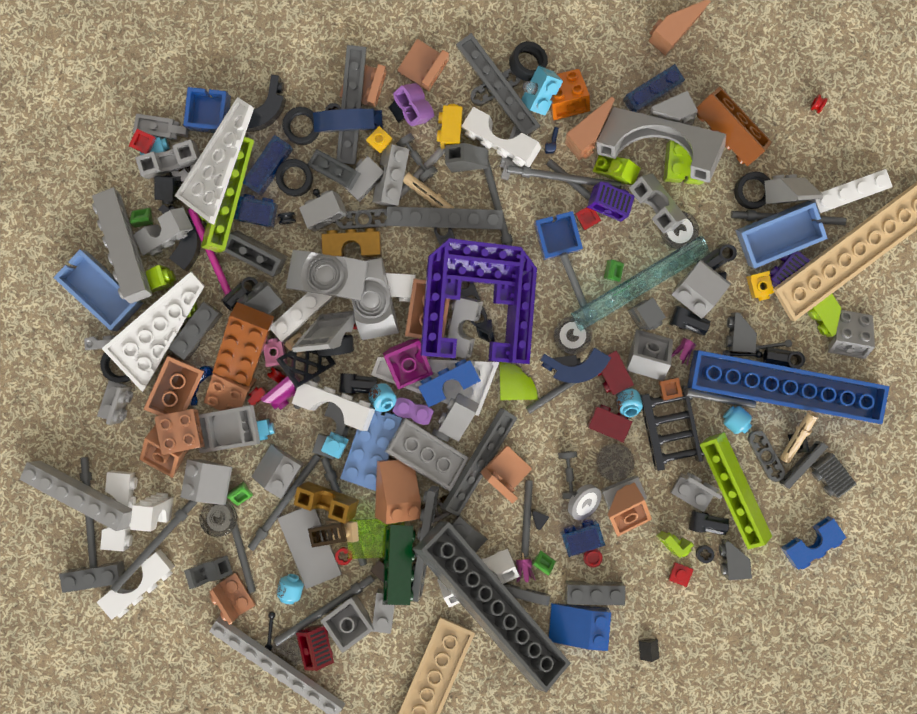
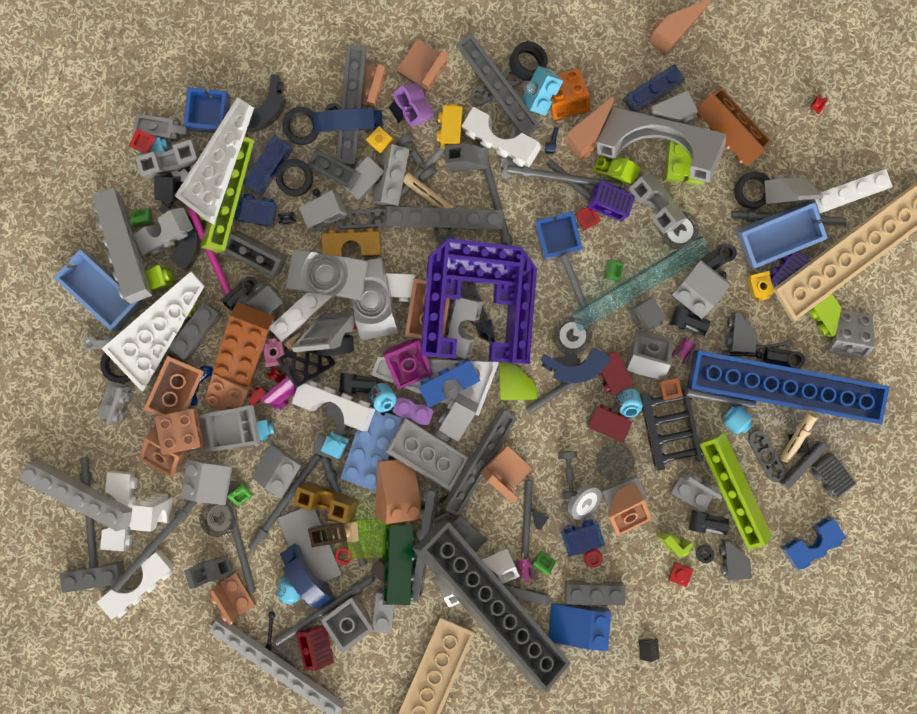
(307, 585): none -> dark blue arch

